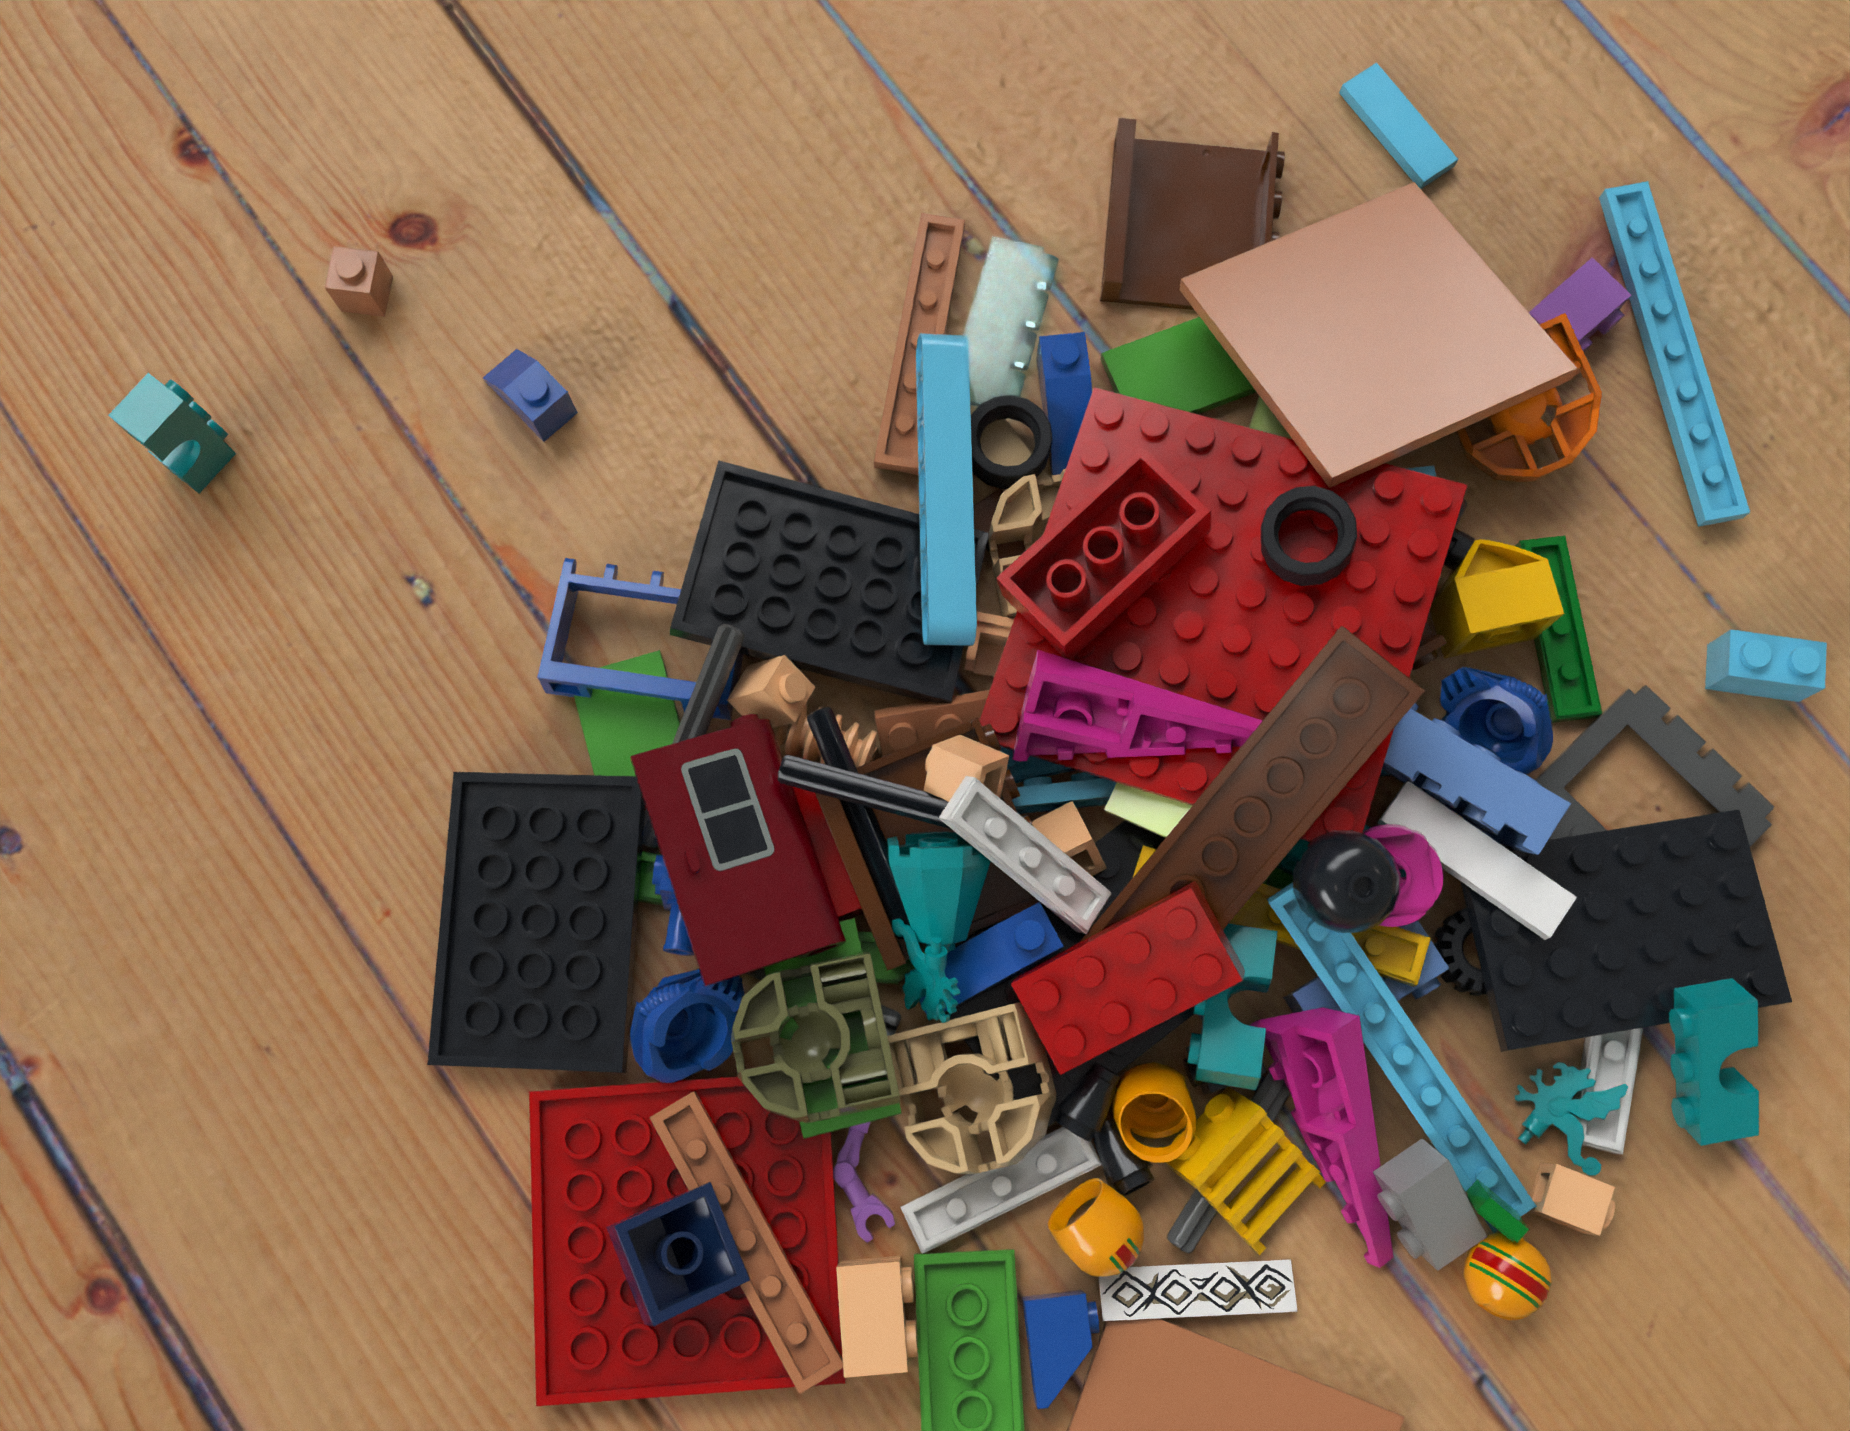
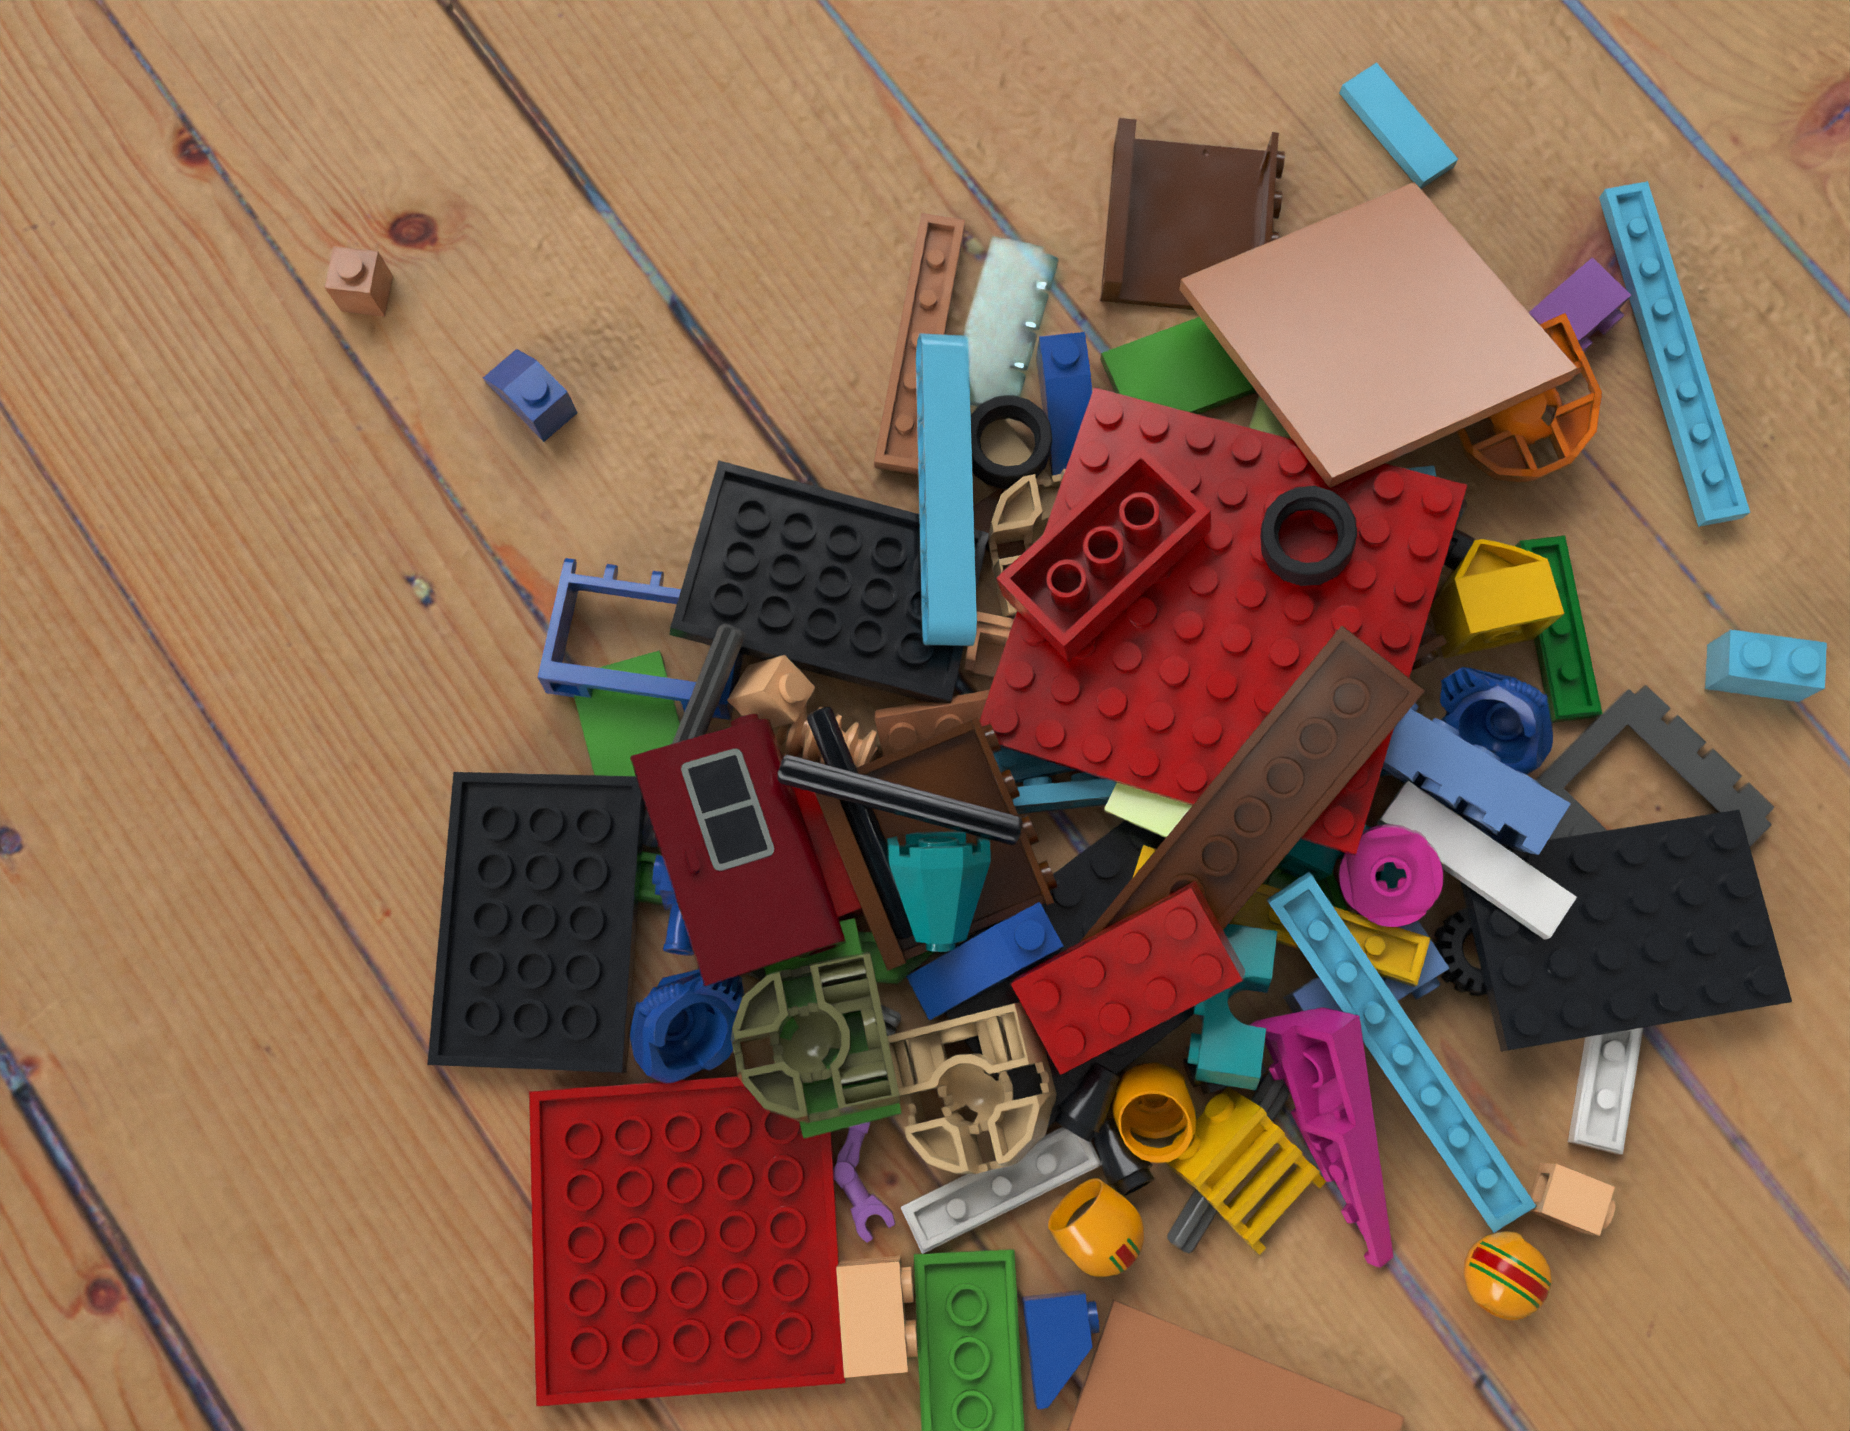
(174, 430): teal arch -> none
(677, 1254): dark blue slope -> none
(773, 1284): nougat plate -> none
(928, 976): teal piece -> none
(961, 757): light nougat brick -> none
(1025, 854): white tile -> none
(1069, 833): light nougat brick -> none
(1090, 710): dark pink wedge -> none
(1198, 1290): white sticker -> none
(1347, 881): black cylinder -> none
(1429, 1204): light grey brick -> none
(1496, 1211): green tile -> none
(1555, 1107): teal piece -> none
(1708, 1027): teal arch -> none

